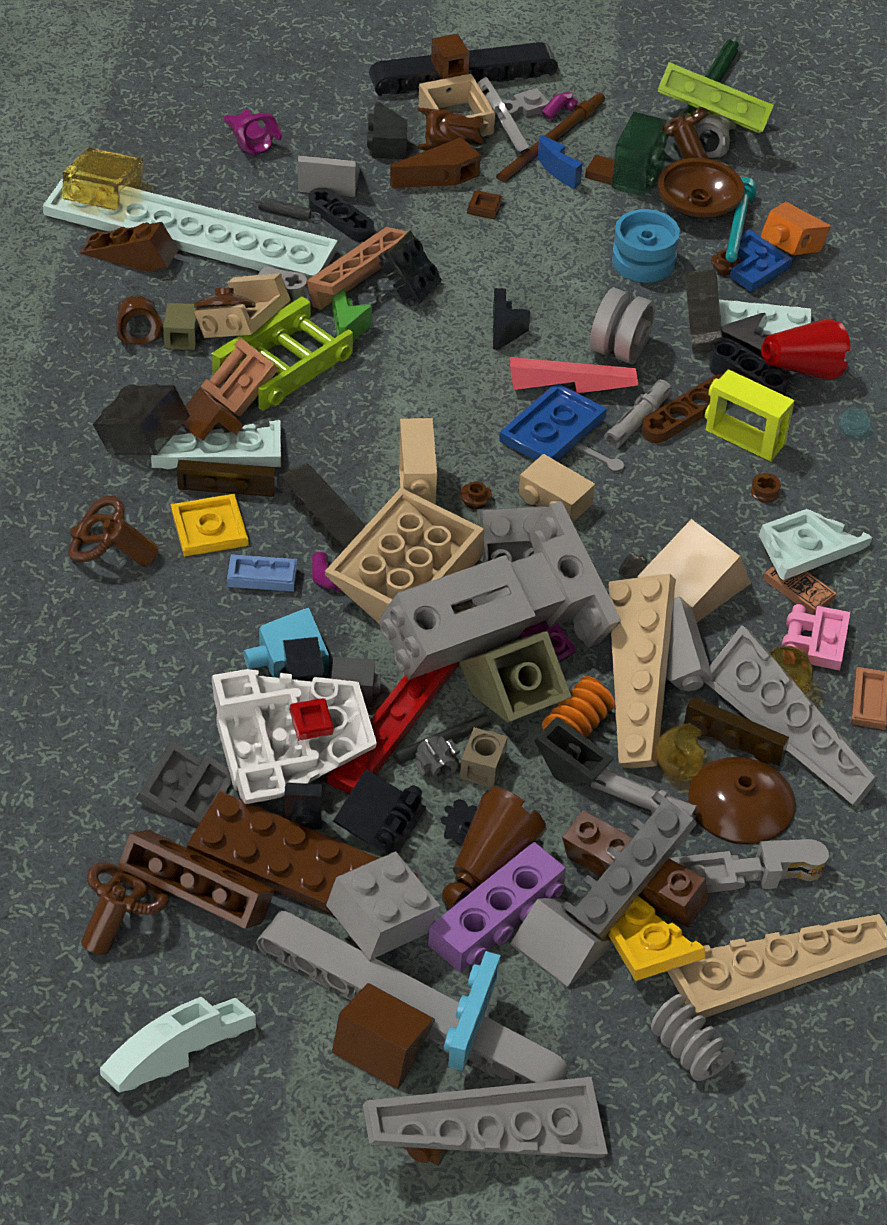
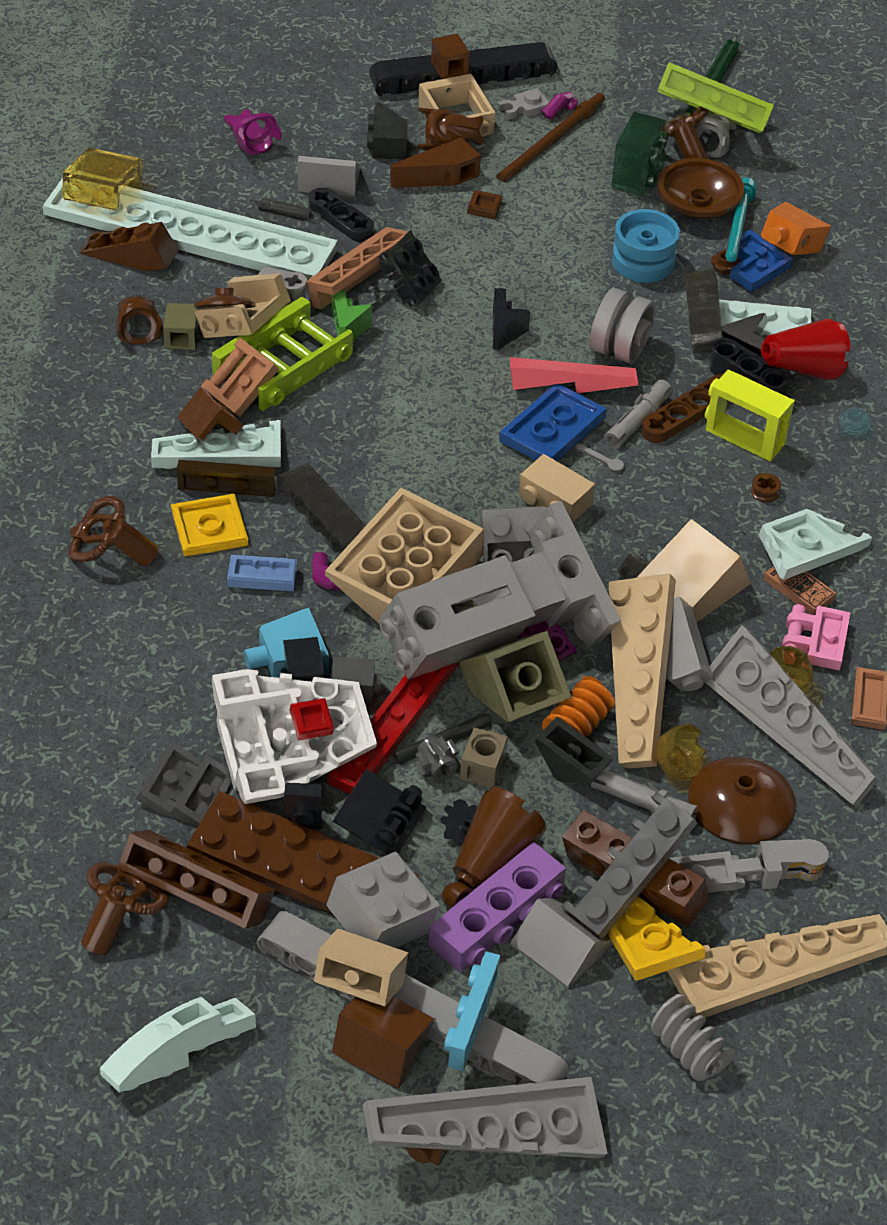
(141, 419): clear smoke brick -> none
(361, 967): none -> tan brick
(418, 458): tan window -> none
(475, 495): reddish brown plate -> none
(503, 114): light grey tile -> none
(562, 167): blue slope -> none
(600, 169): reddish brown tile -> none
(737, 731): dark brown plate -> none

